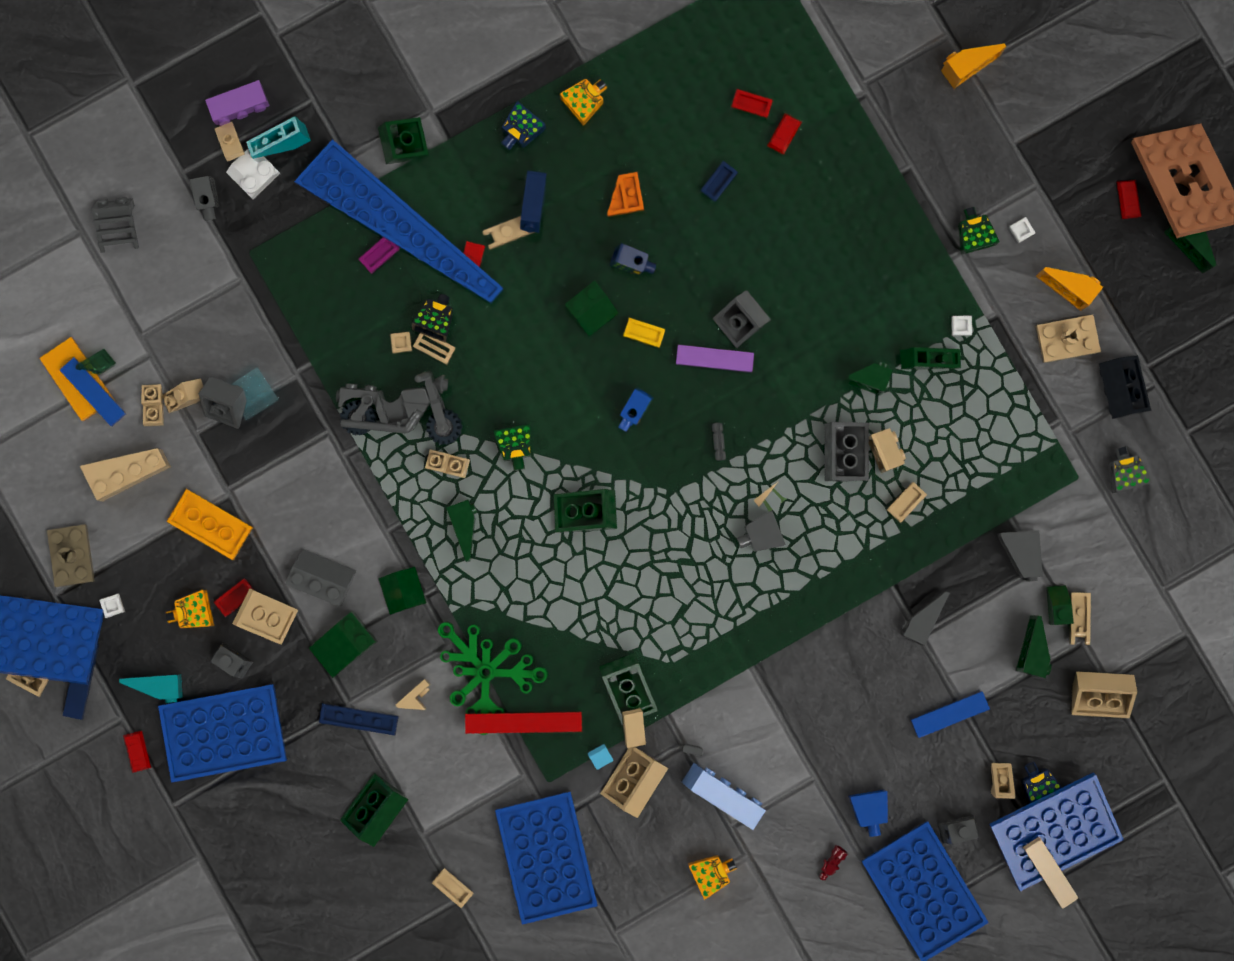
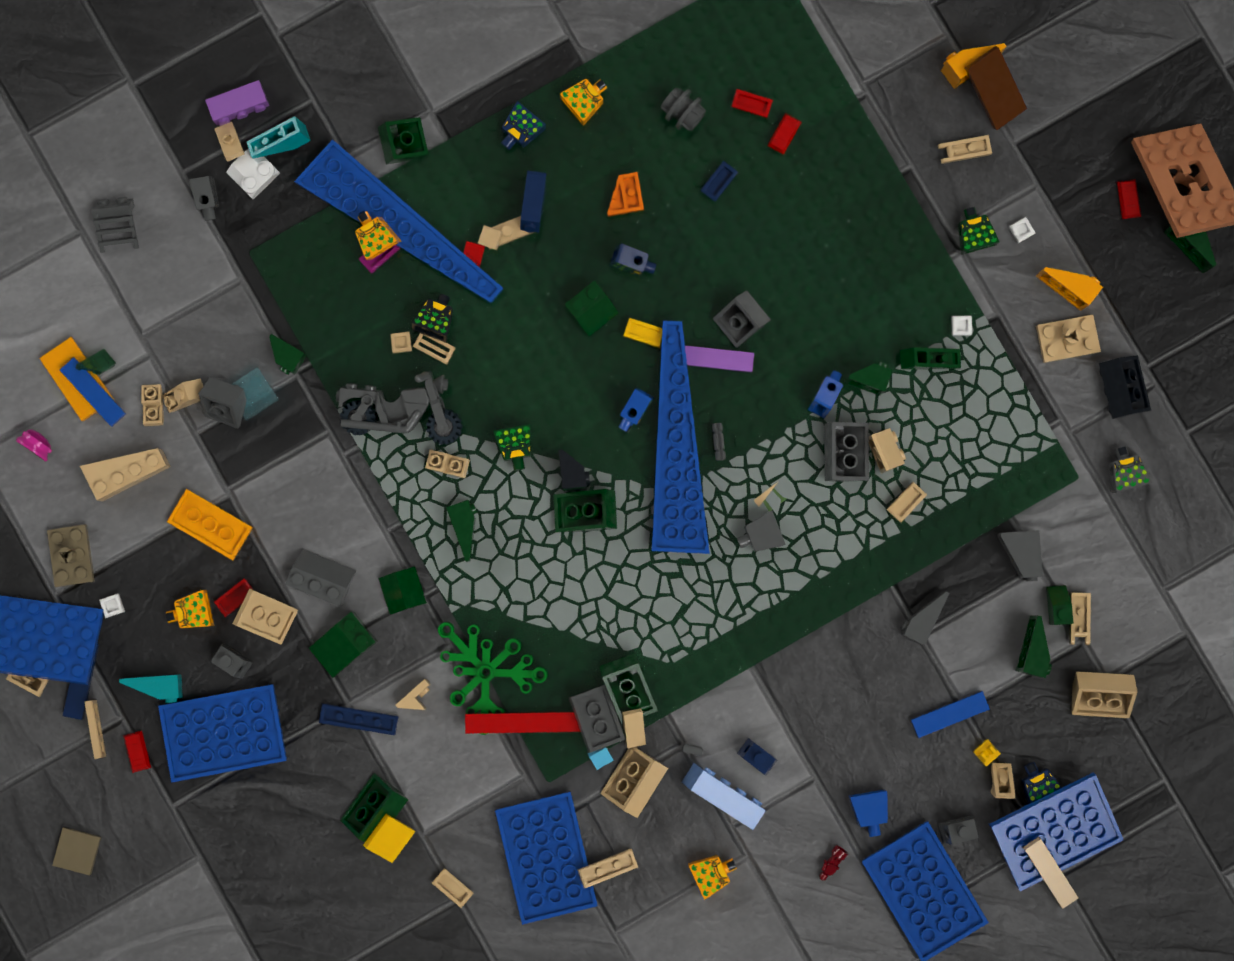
(35, 443): none -> dark pink hat
(76, 851): none -> dark tan tile
(95, 729): none -> tan tile
(286, 355): none -> dark green slope
(375, 236): none -> light orange torso
(389, 838): none -> yellow tile
(490, 237): none -> tan tile
(573, 474): none -> black slope
(597, 718): none -> dark grey plate
(607, 868): none -> tan tile
(678, 494): none -> blue wing
(683, 109): none -> dark grey piece
(757, 756): none -> dark blue torso
(826, 394): none -> blue torso
(966, 149): none -> tan hinge
(986, 752): none -> yellow tile
(996, 87): none -> reddish brown tile

